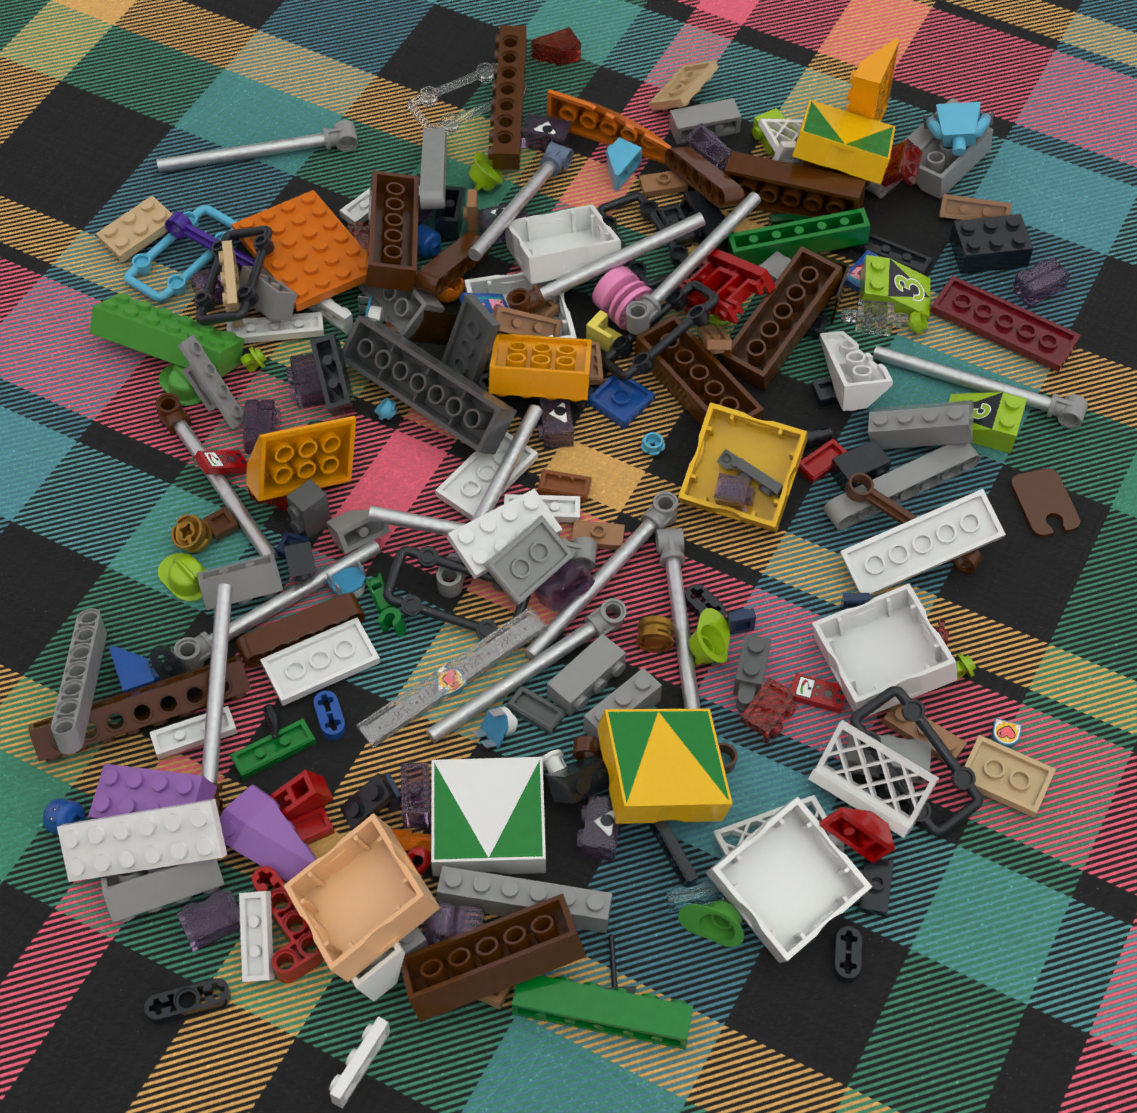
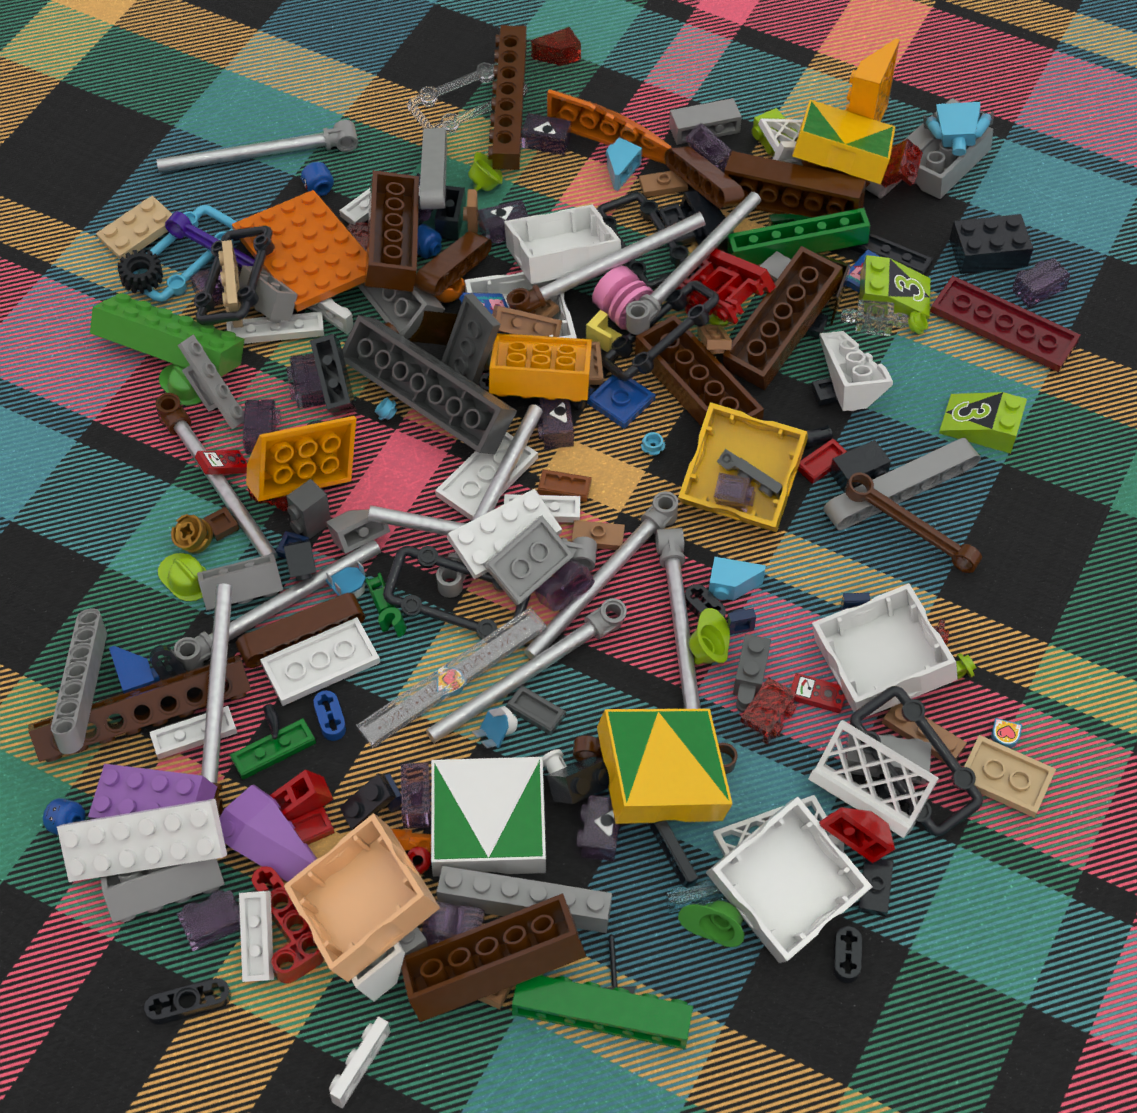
(140, 261): none -> black tyre
(253, 359): lime plate -> none
(317, 178): none -> blue head
(371, 311): piece -> none
(555, 159): flat silver piece -> none
(586, 675): light grey brick -> none
(638, 692): light grey brick -> none
(655, 634): pearl gold wheel -> none
(683, 86): tan plate -> none
(734, 578): none -> medium azure slope
(922, 424): light grey slope -> none
(923, 543): white plate -> none
(971, 208): medium nougat plate -> none
(1041, 496): reddish brown piece -> none
(1068, 409): flat silver piece -> none

